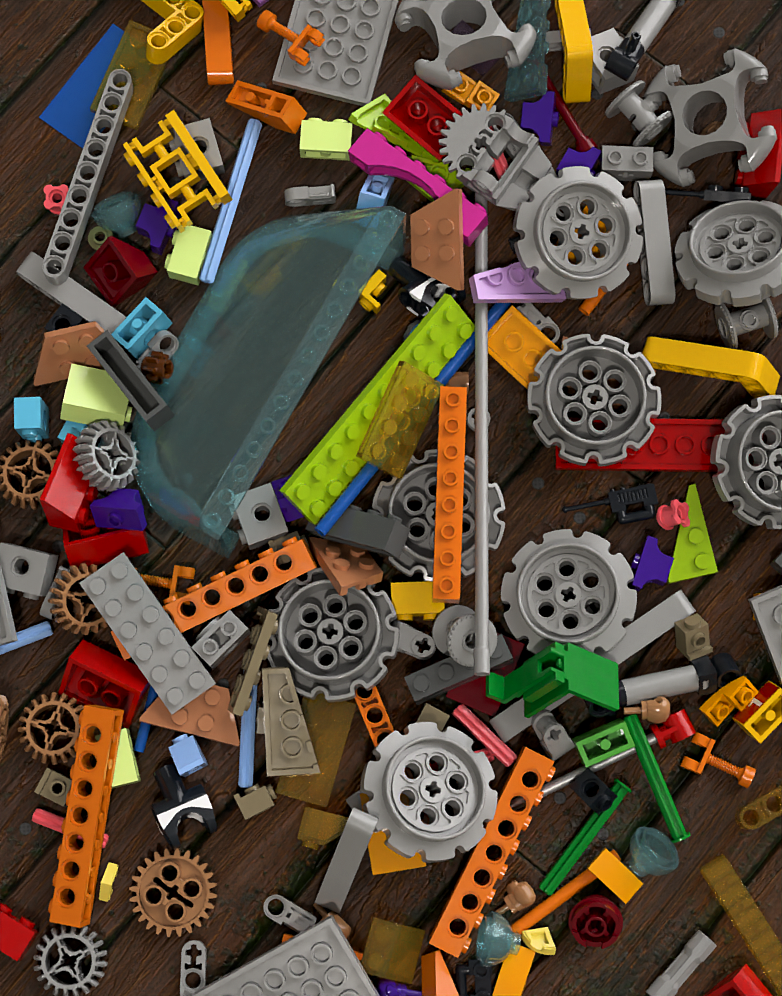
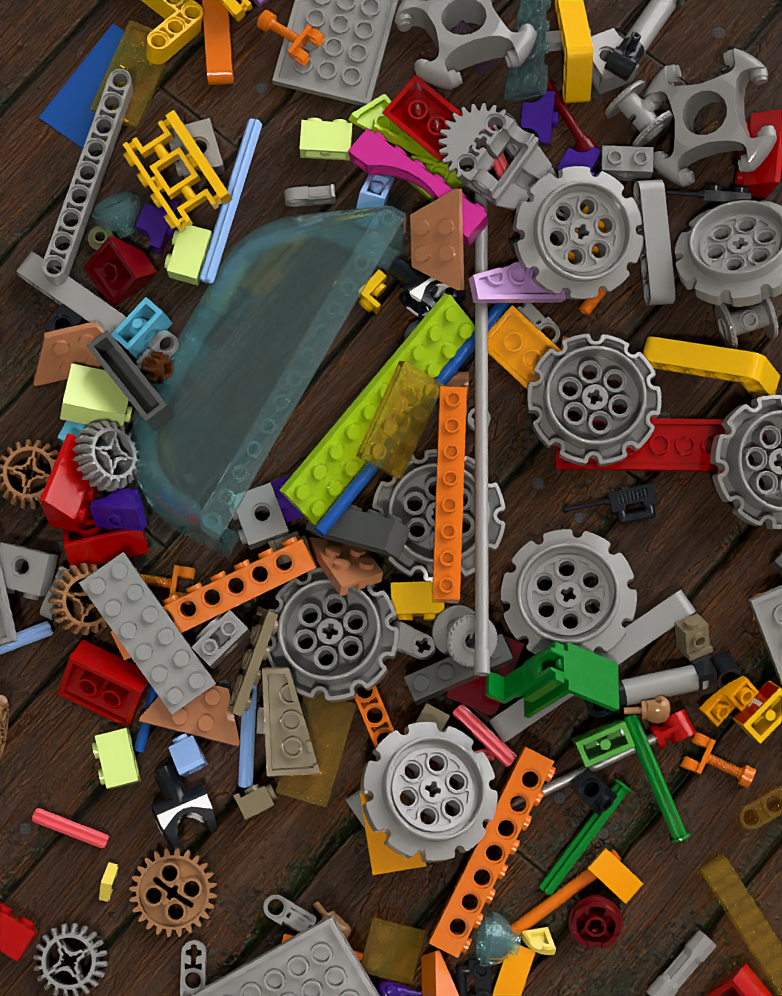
(31, 418): medium azure brick -> none
(47, 783): dark tan brick -> none
(50, 740): medium nougat gear -> none
(53, 194): coral brick -> none
(96, 804): orange brick -> none
(267, 106): orange slope -> none
(320, 827): clear yellow slope -> none
(346, 860): light grey beam -> none
(473, 93): light orange slope -> none
(519, 897): medium nougat piece -> none
(551, 735): light grey piece -> none
(650, 565): dark purple brick -> none
(652, 853): clear light blue piece -> none
(673, 515): coral brick -> none
(693, 549): lime wing -> none

